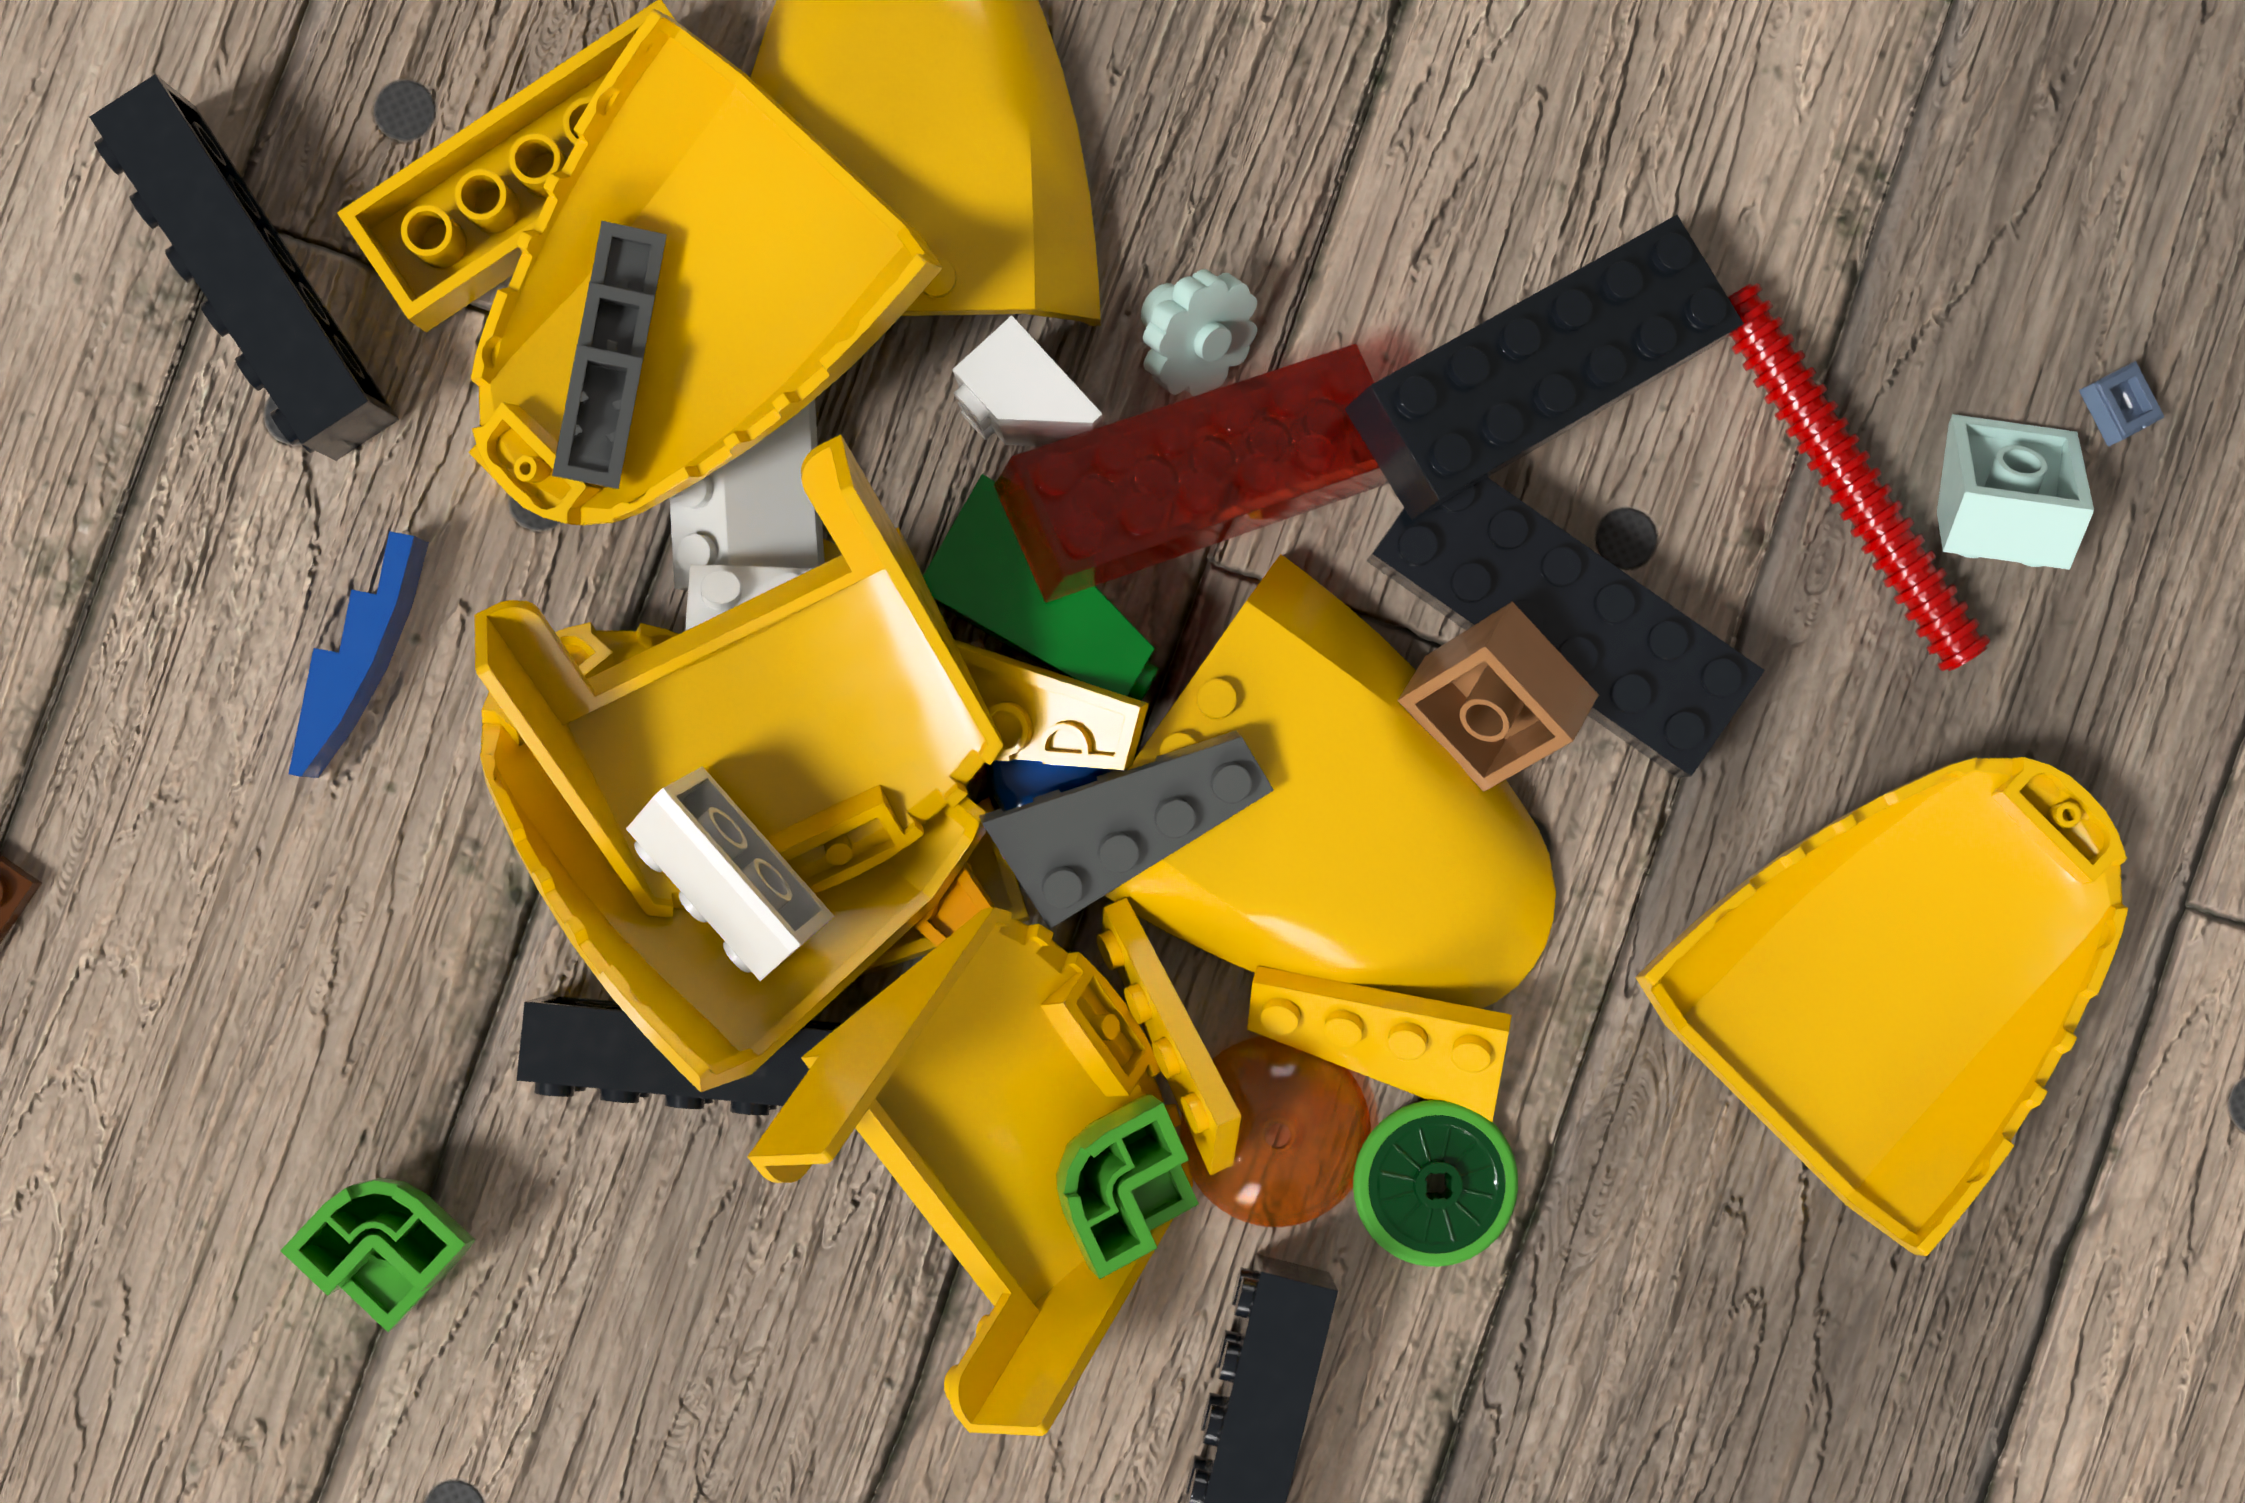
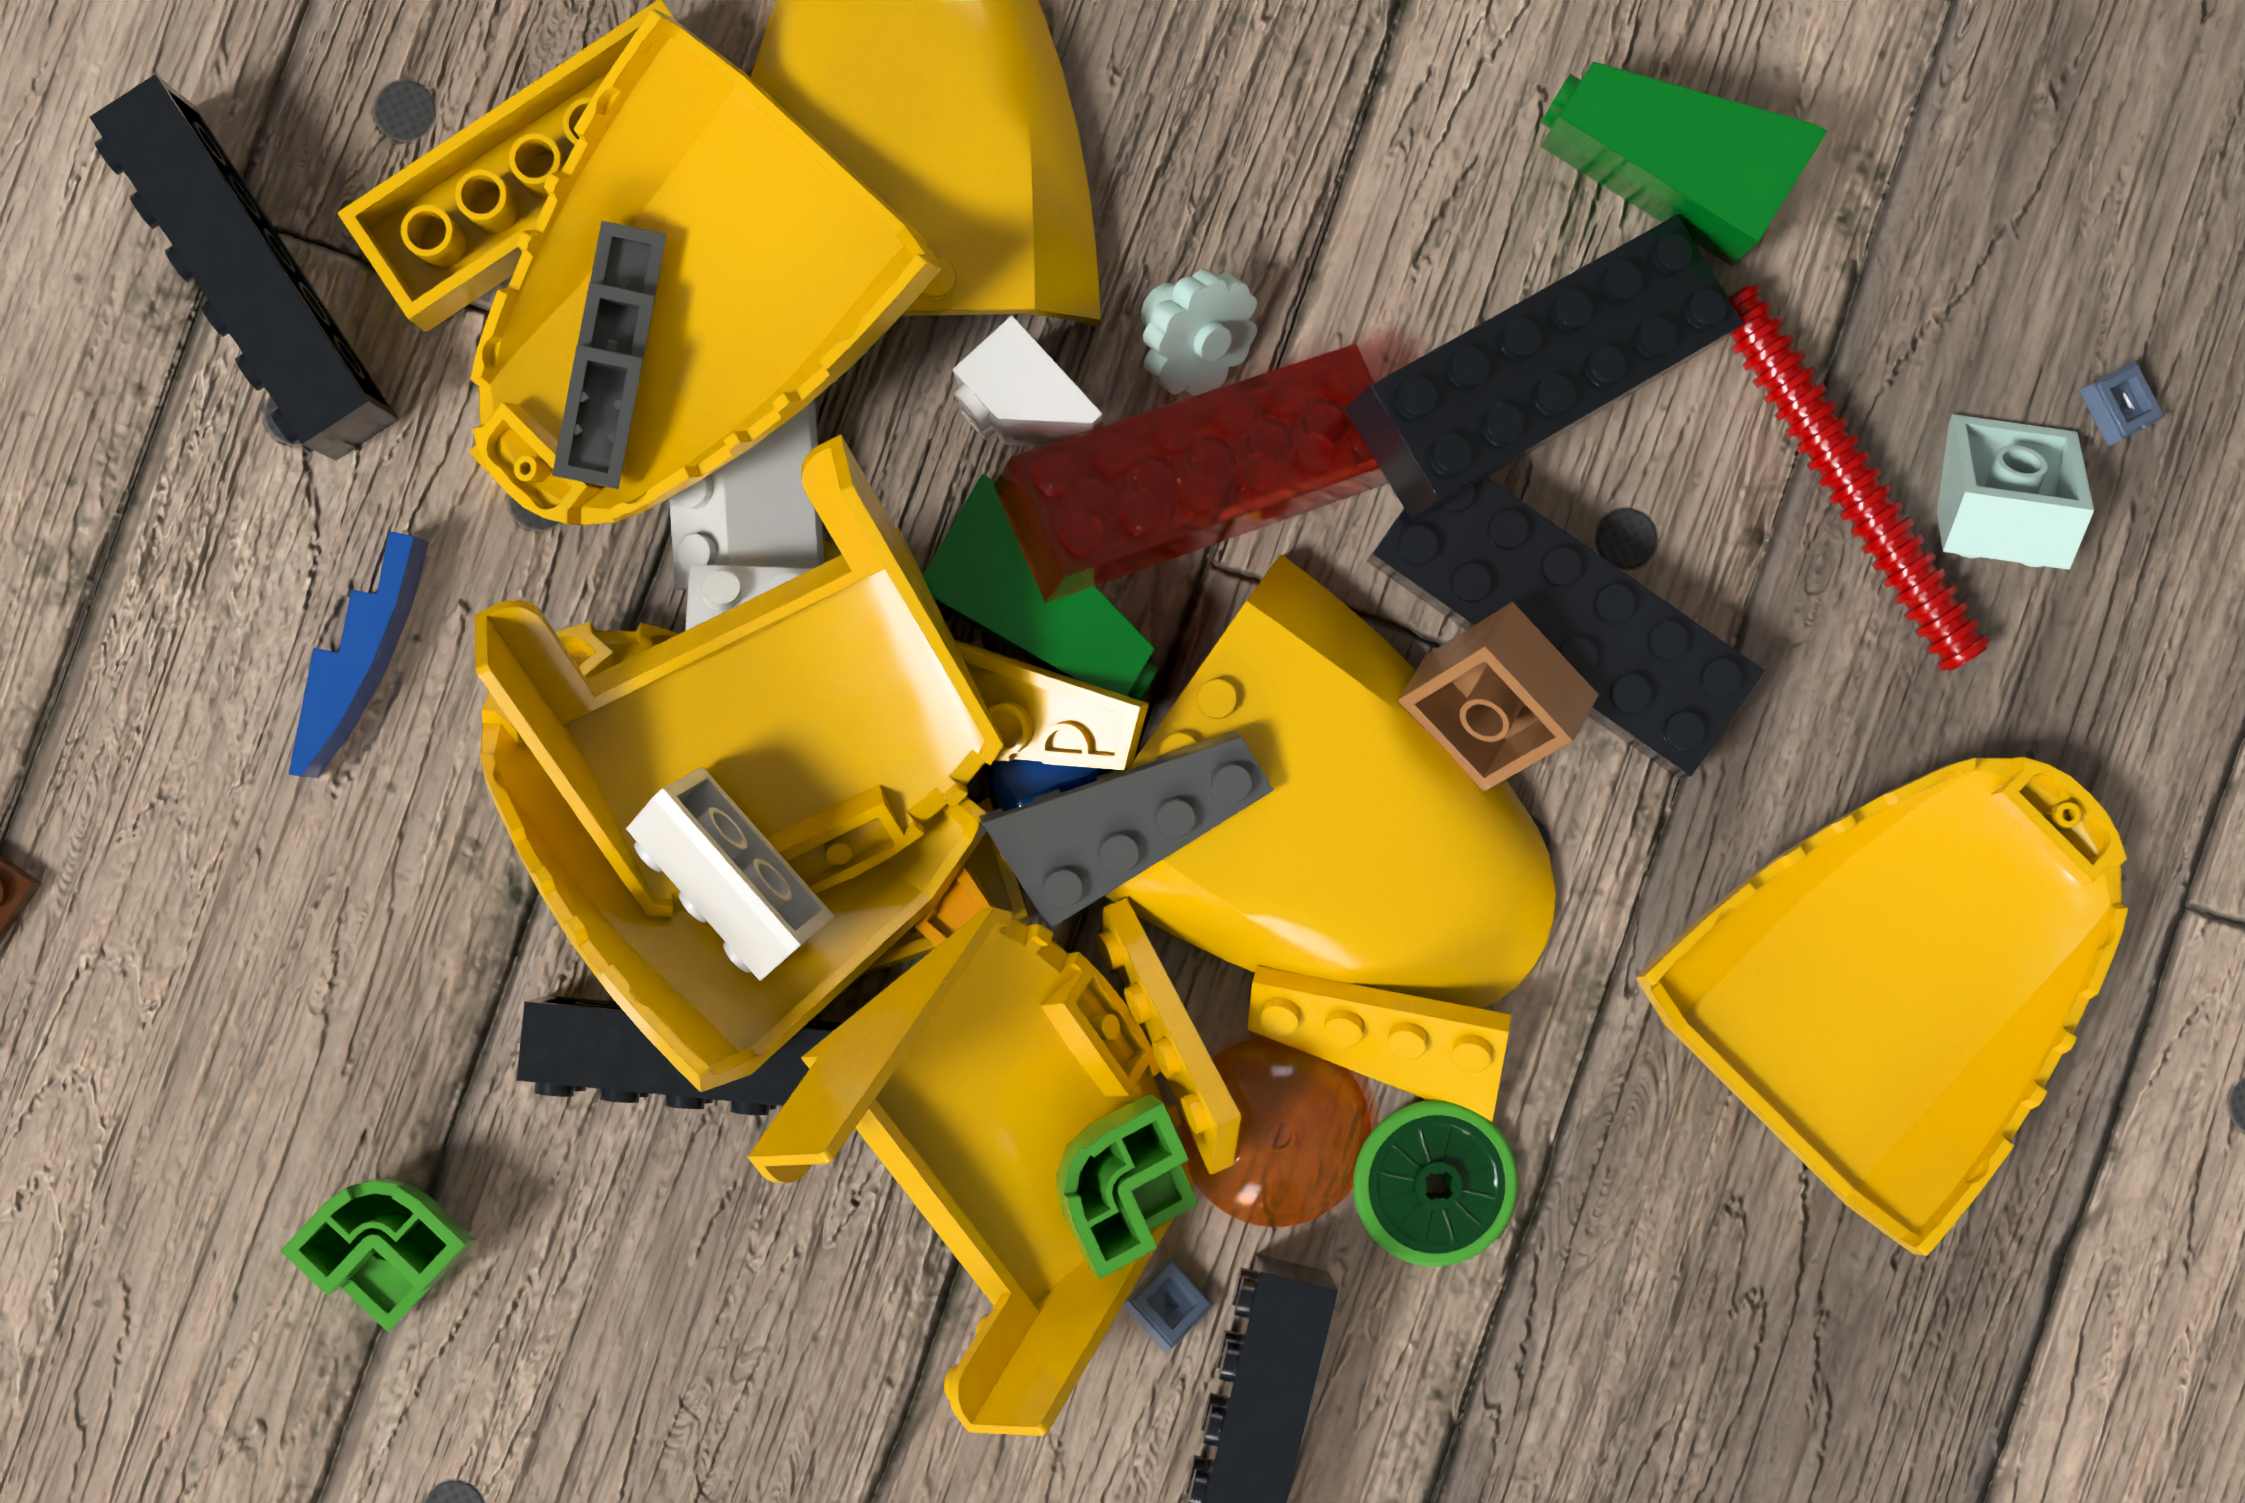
(1167, 1304): none -> sand blue tile
(1681, 153): none -> green slope

